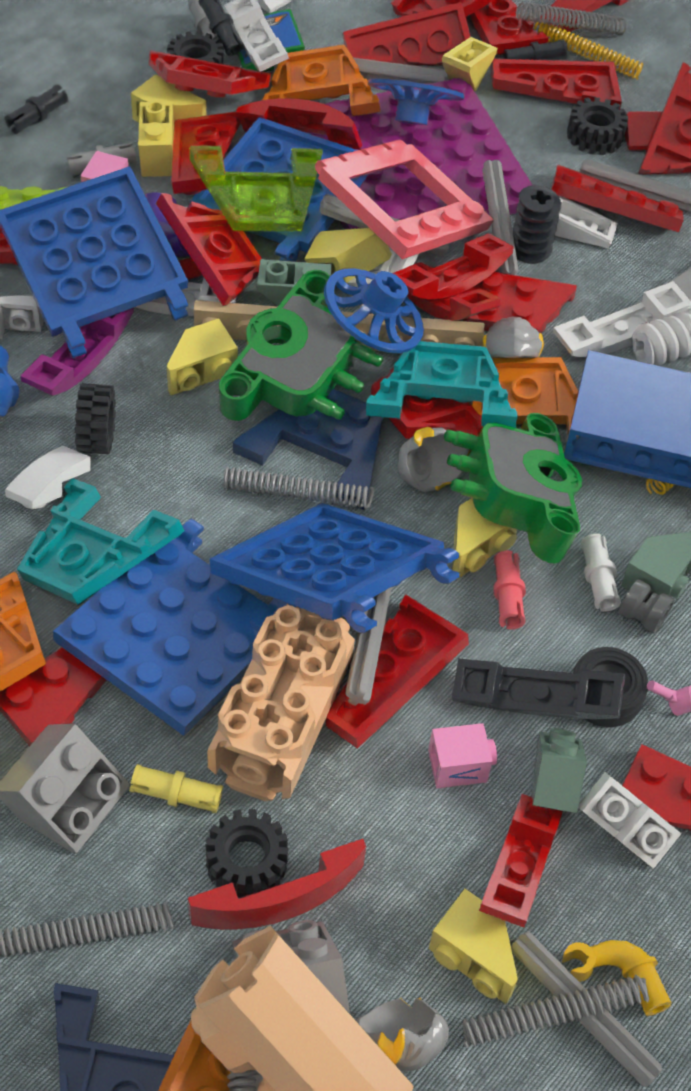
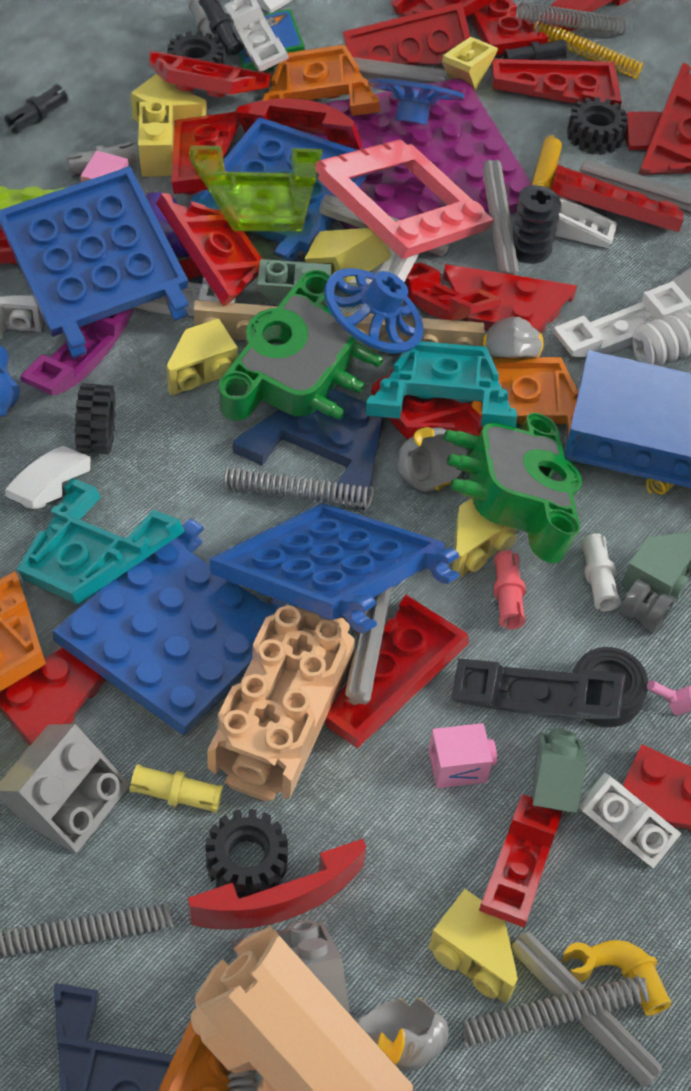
(479, 261): red slope -> none
(547, 162): none -> yellow piece

